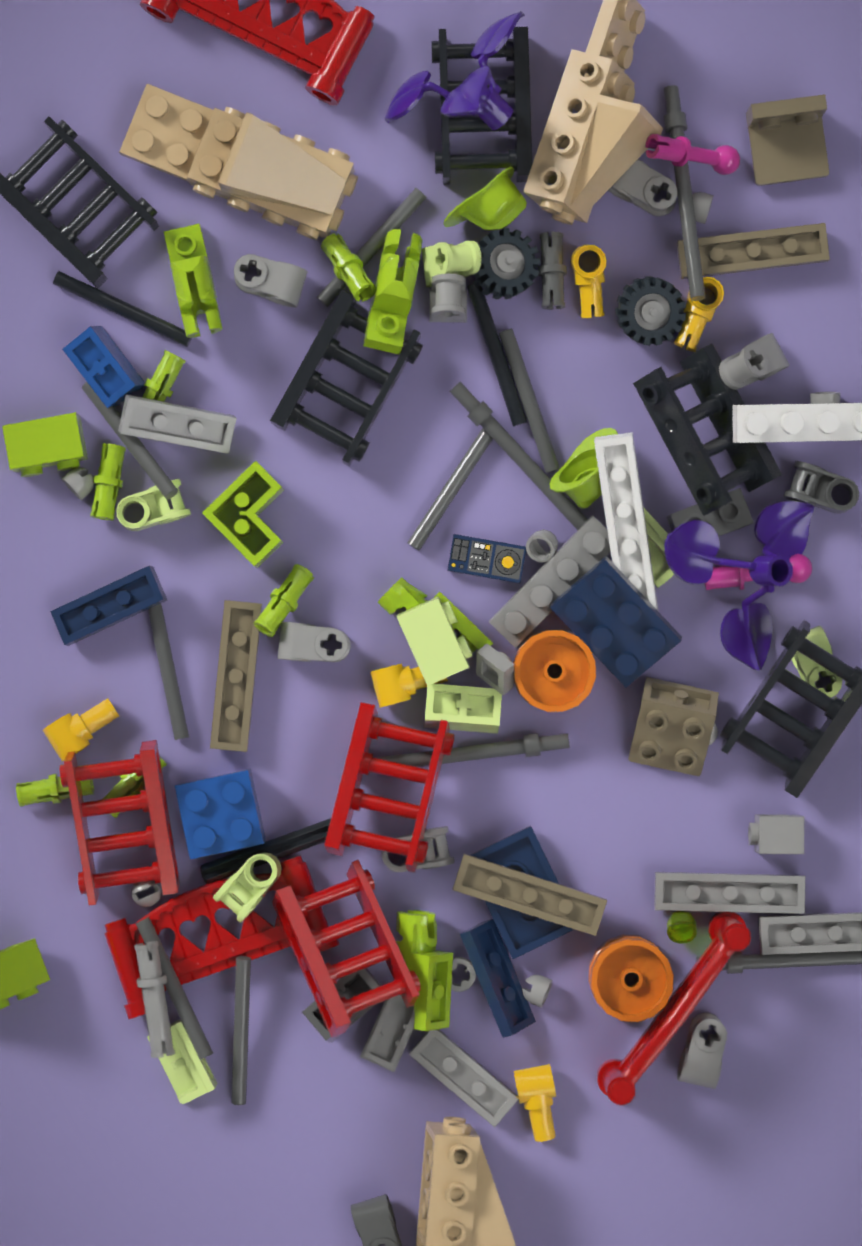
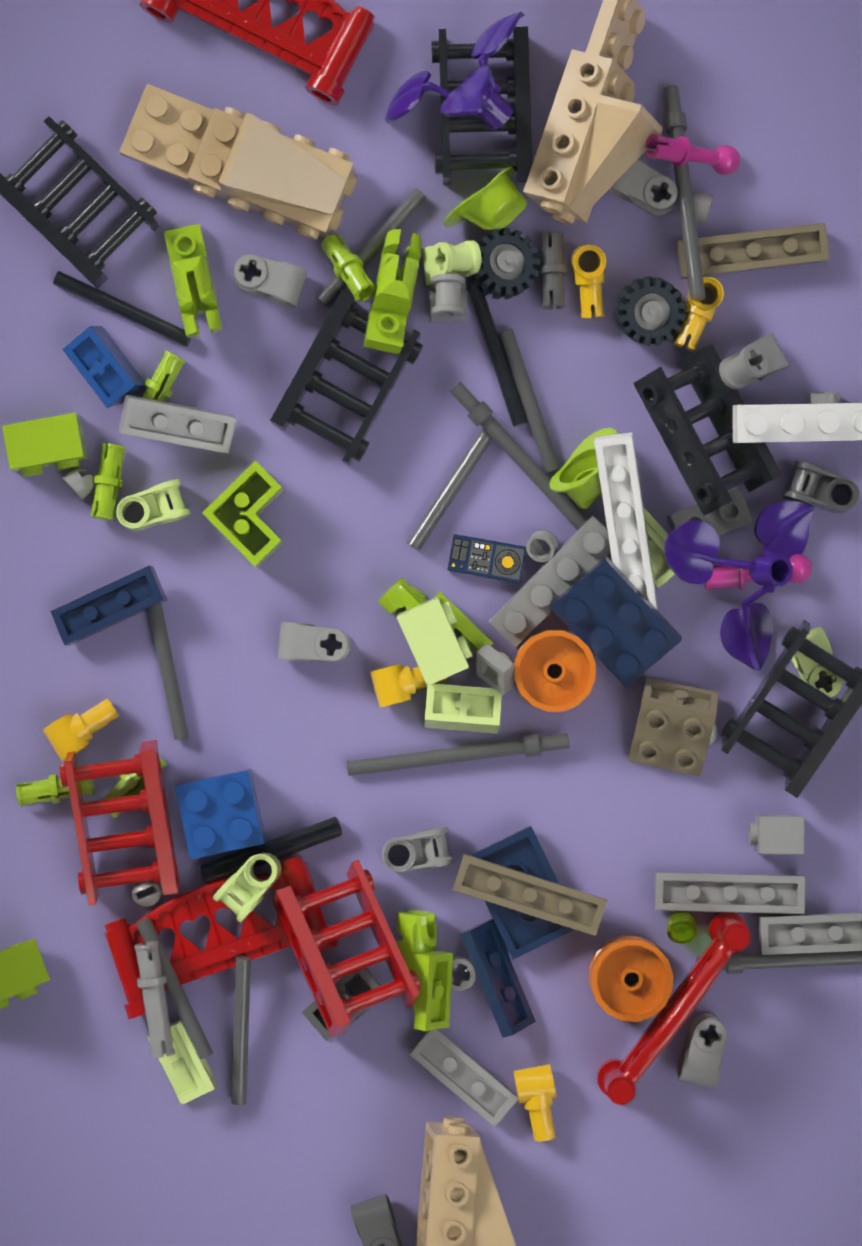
(134, 445): dark grey bar -> none
(235, 676): dark tan plate -> none
(283, 600): lime pin -> none
(352, 797): red fence -> none
(390, 1034): light grey plate -> none
(539, 991): light grey hinge -> none
(788, 140): dark tan bracket -> none

